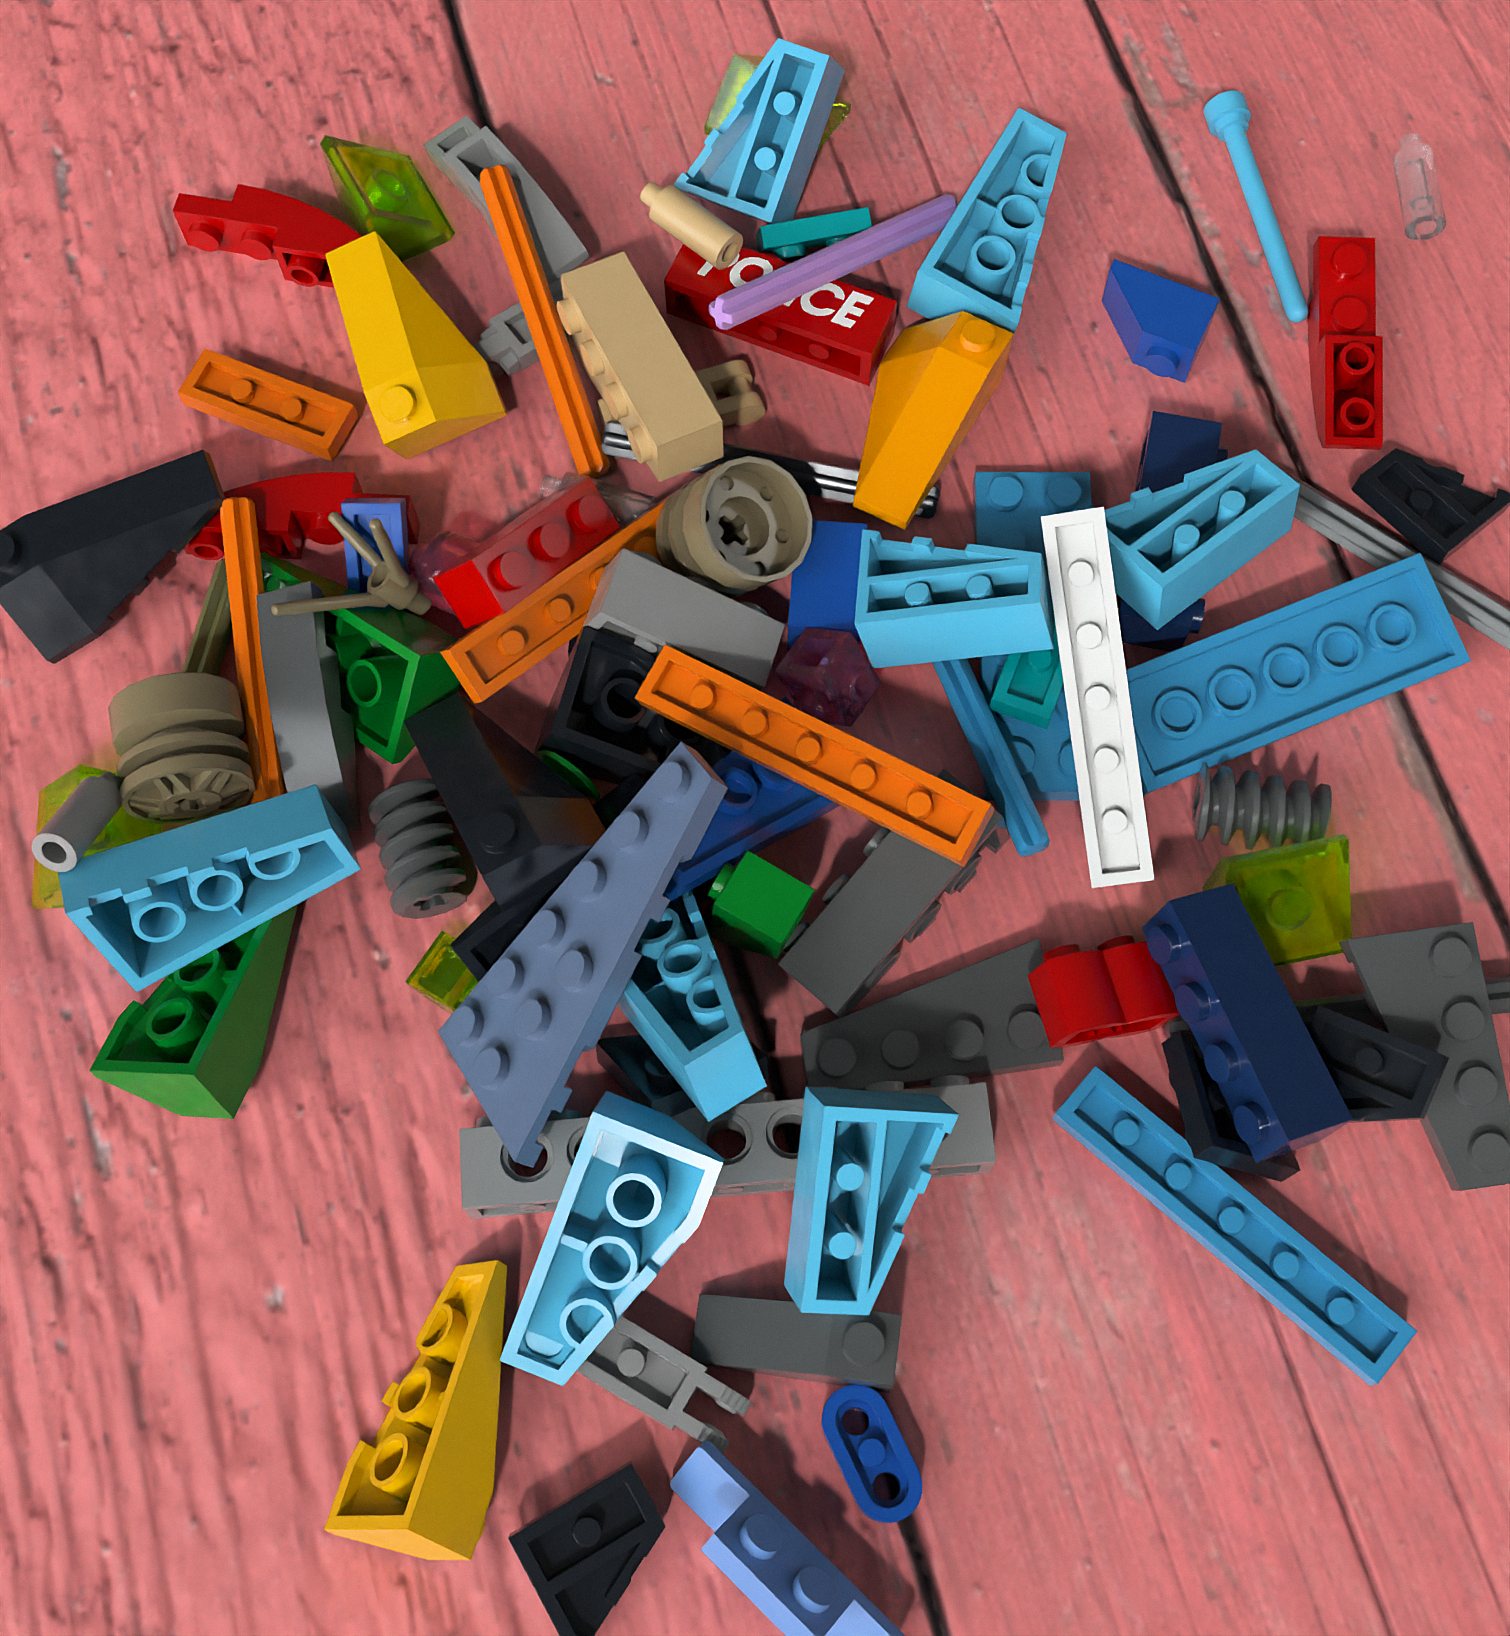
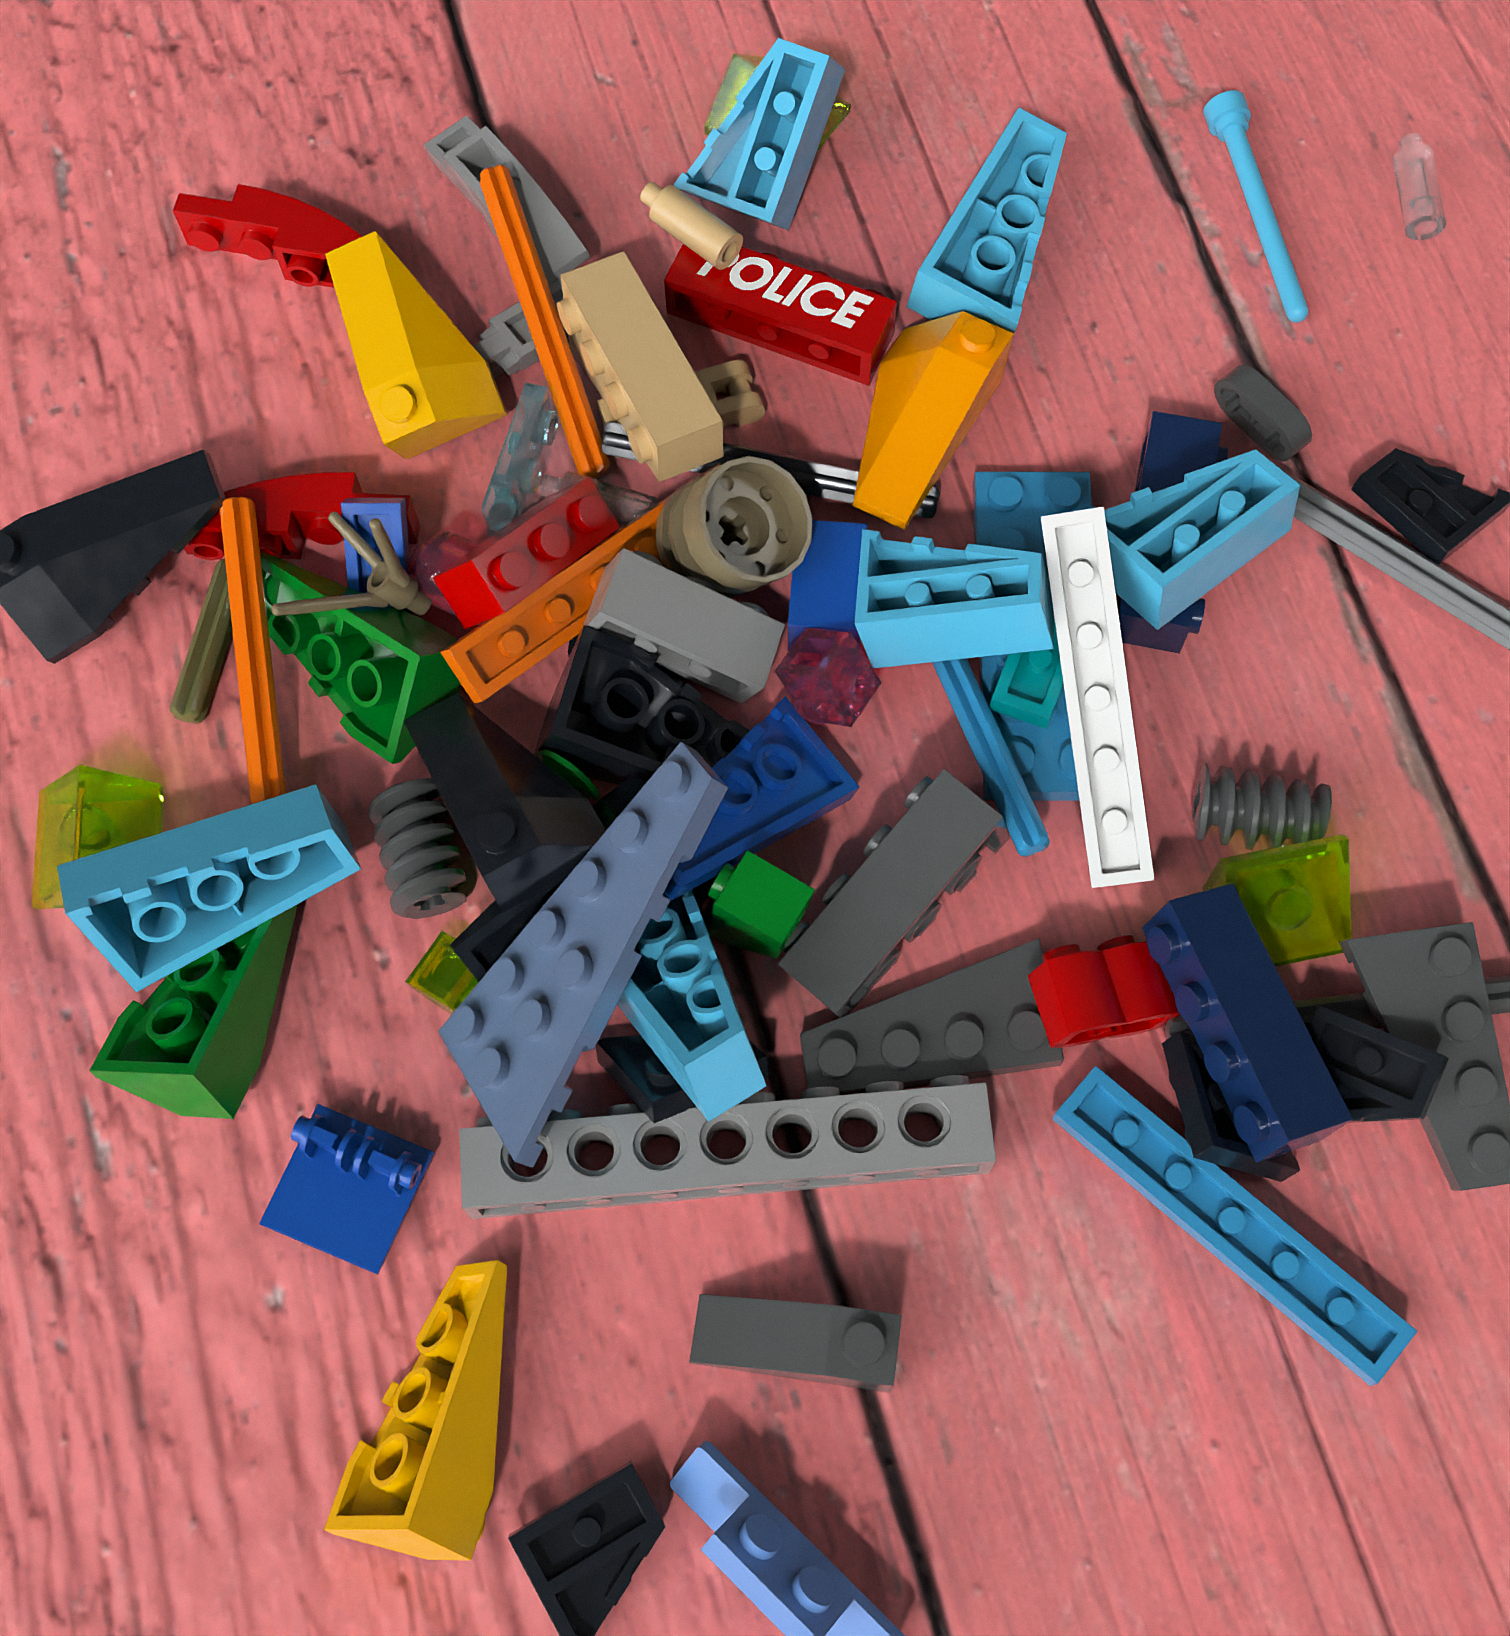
(78, 822): light grey cylinder -> none
(181, 748): dark tan wheel -> none
(268, 404): orange plate -> none
(305, 702): dark grey slope -> none
(346, 1188): none -> blue hinge
(386, 196): clear neon green slope -> none
(519, 463): none -> clear light blue plate
(618, 1221): medium azure wedge -> none
(658, 1380): light grey hinge -> none
(792, 237): teal plate -> none
(816, 755): orange plate -> none
(831, 263): lavender axle -> none
(854, 1187): medium azure wedge -> none
(871, 1453): blue plate -> none
(1158, 319): blue slope -> none
(1263, 412): none -> dark grey beam
(1290, 671): dark azure plate -> none
(1344, 344): red slope -> none

